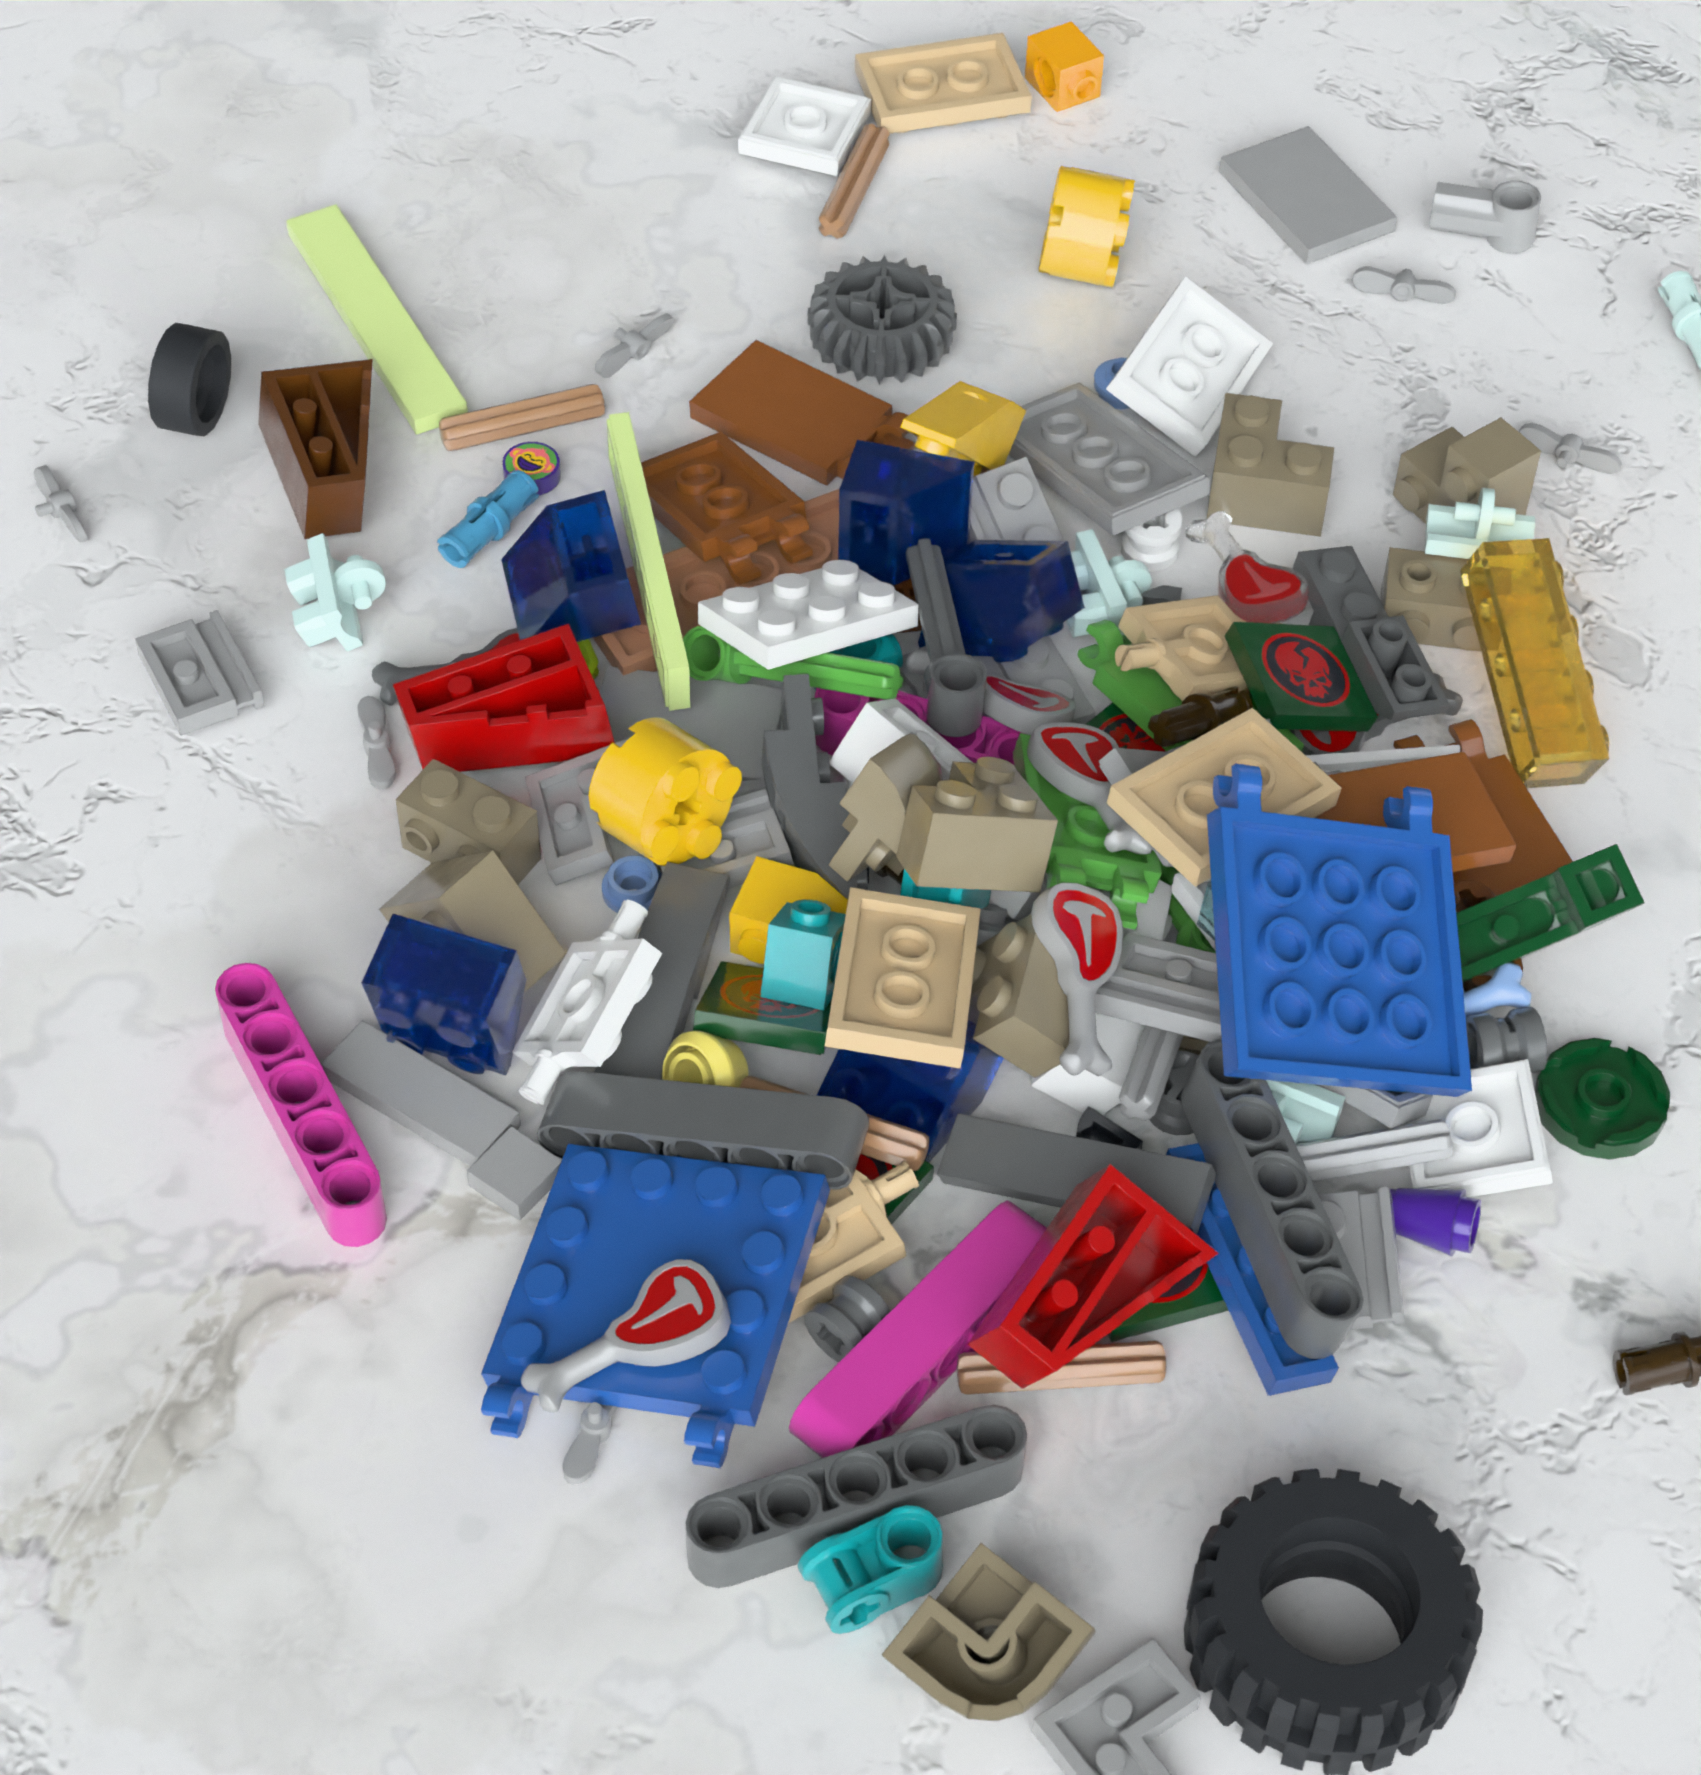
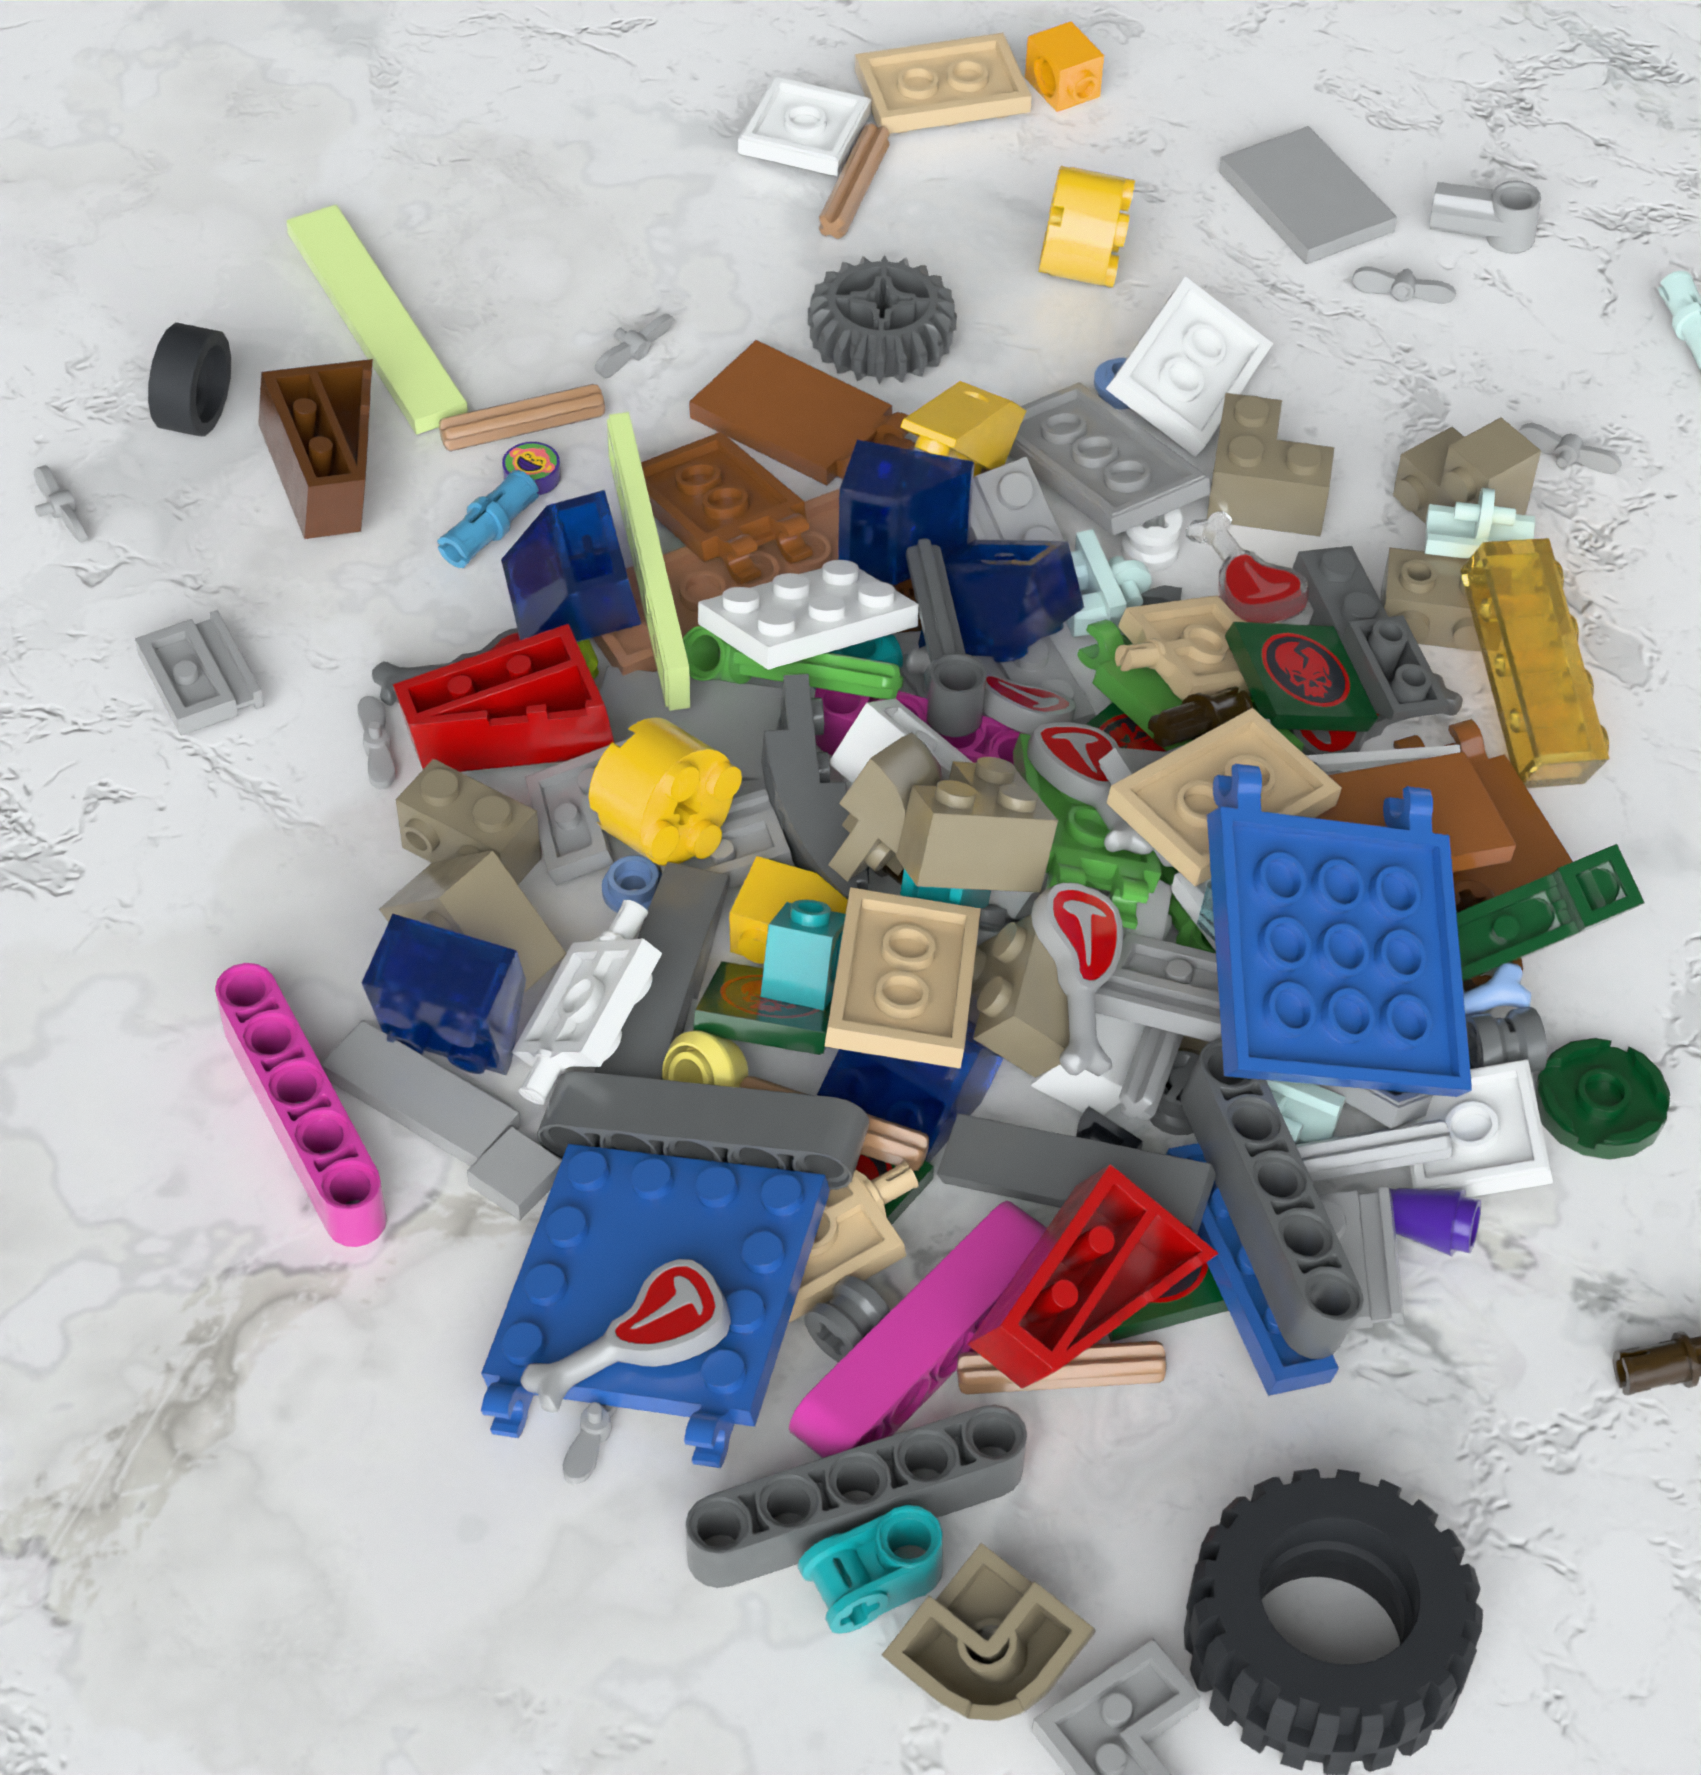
(339, 592): light aqua hips -> none

